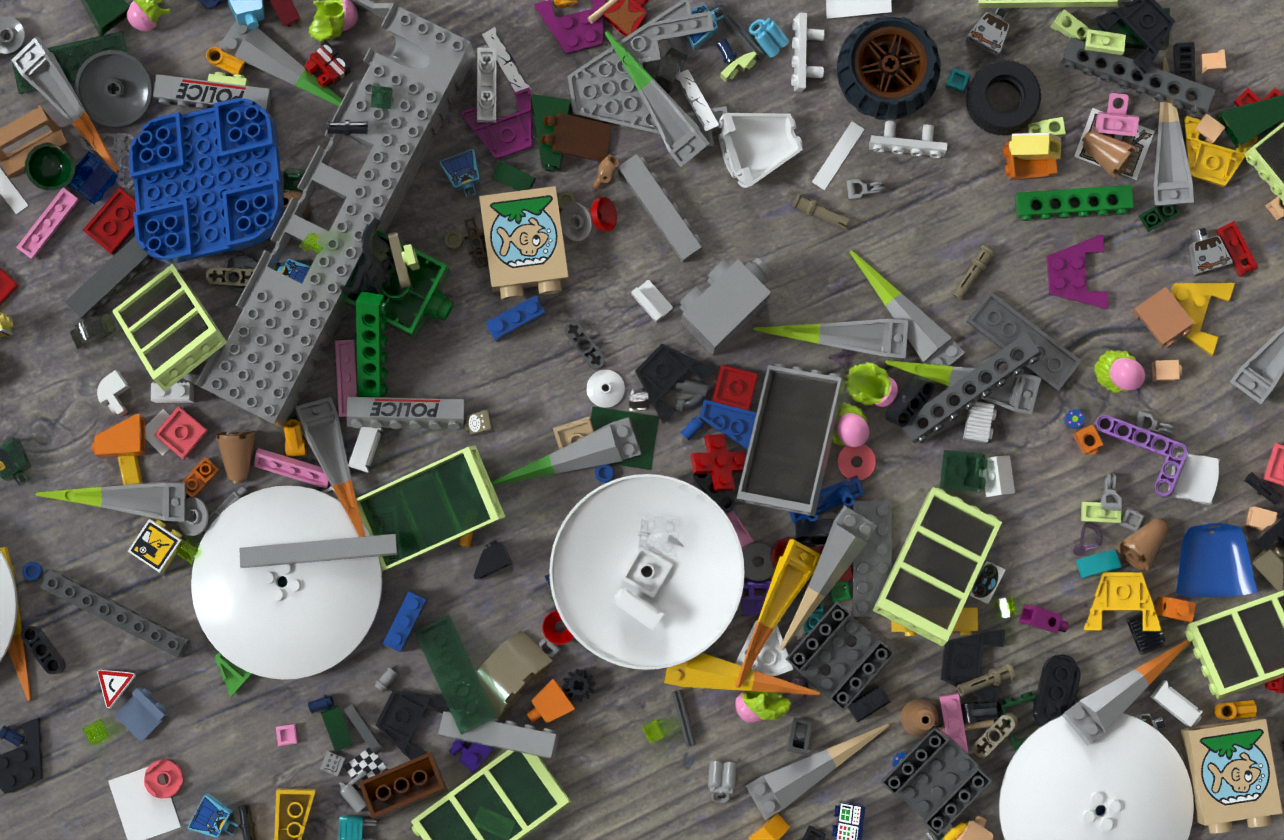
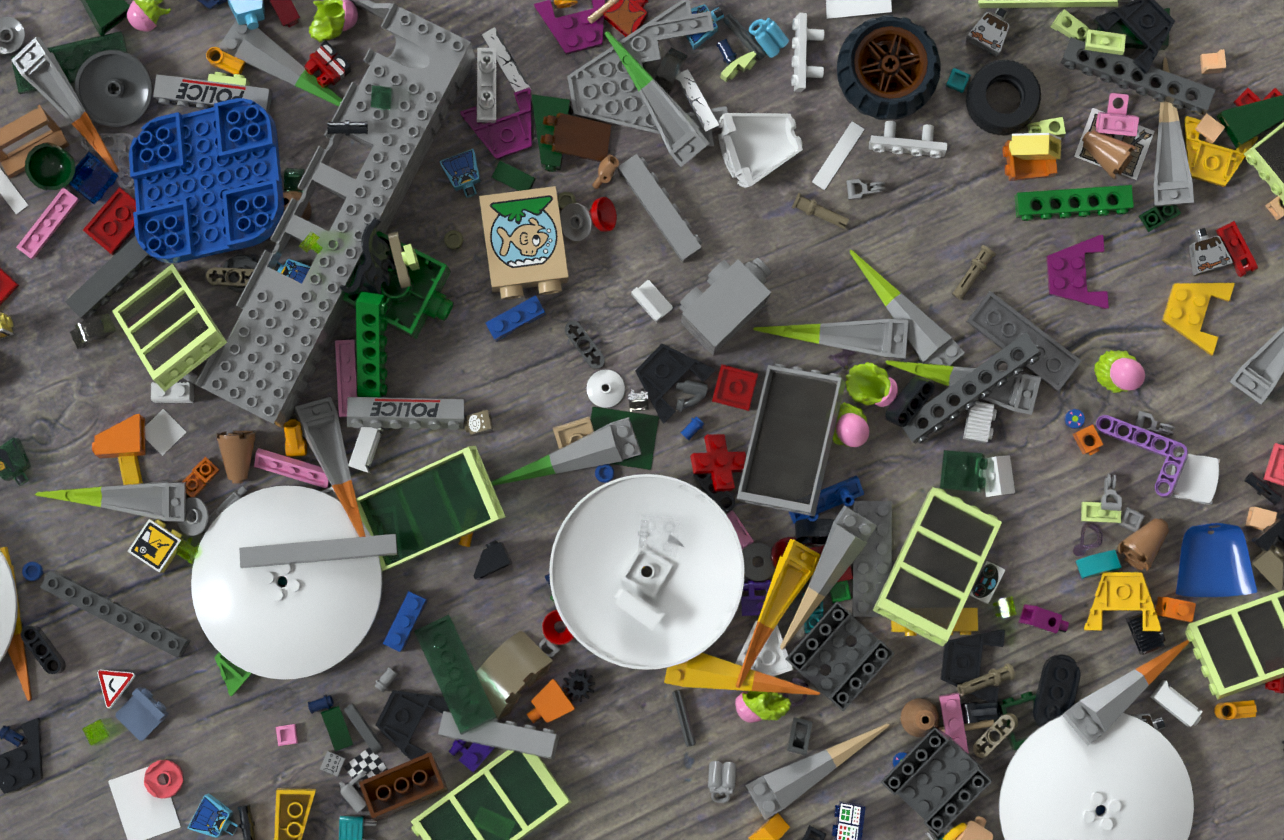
(110, 389): white brick -> none
(181, 432): coral plate -> none
(476, 236): dark brown piece -> none
(652, 731): clear neon green tile -> none
(729, 420): blue wing -> none
(864, 453): coral tile -> none
(868, 703): black brick -> none
(1164, 318): nougat panel -> none
(1166, 370): light nougat brick -> none
(1190, 46): black slope -> none
(1231, 773): tan brick -> none

